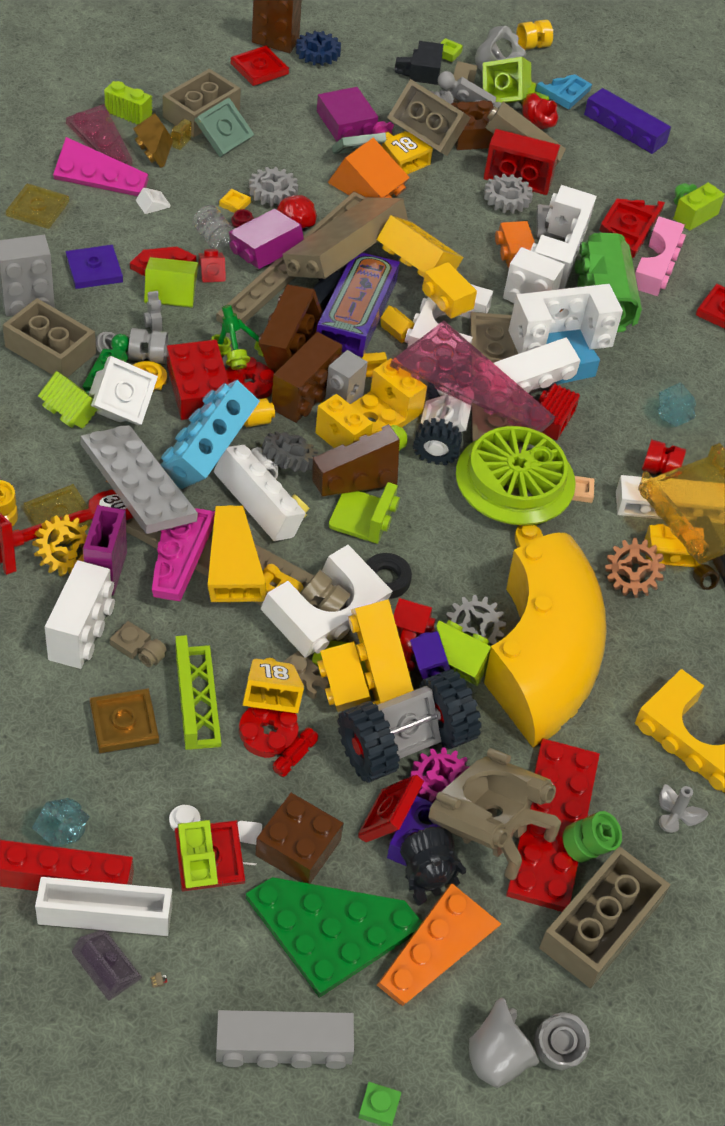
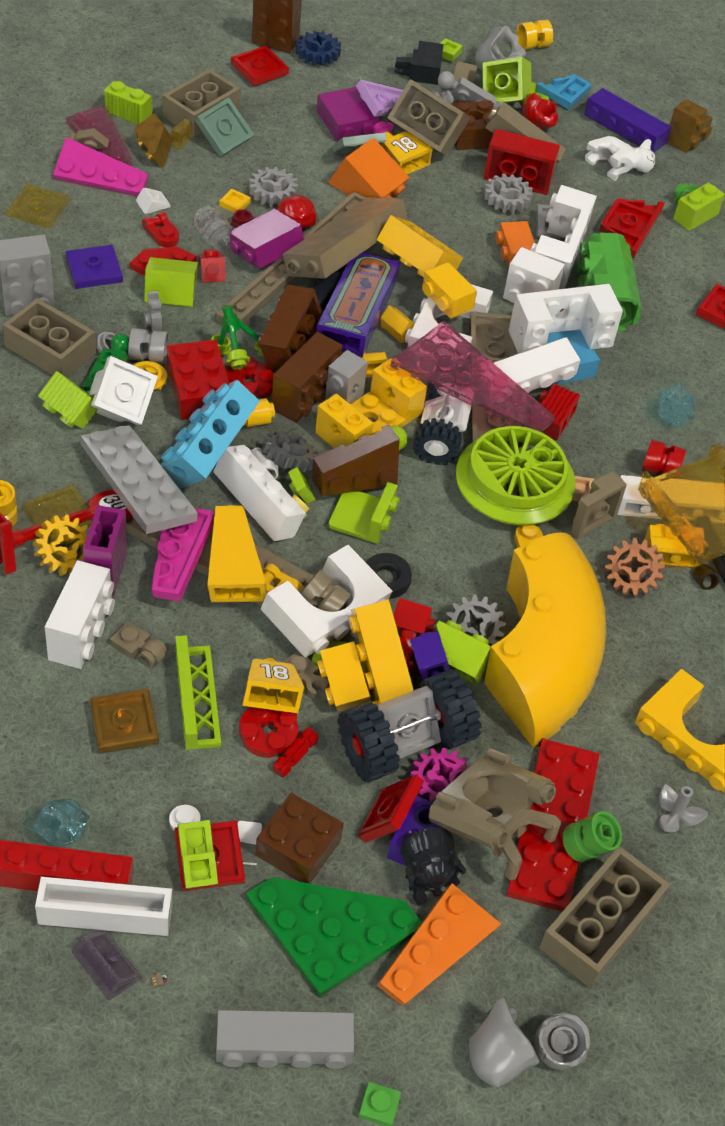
(90, 138): none -> dark tan plate
(164, 236): none -> red plate
(300, 486): none -> lime plate
(378, 97): none -> lavender wing
(599, 505): none -> dark tan plate
(620, 155): none -> white animal
(665, 241): bright pink arch -> none
(689, 126): none -> pearl gold brick

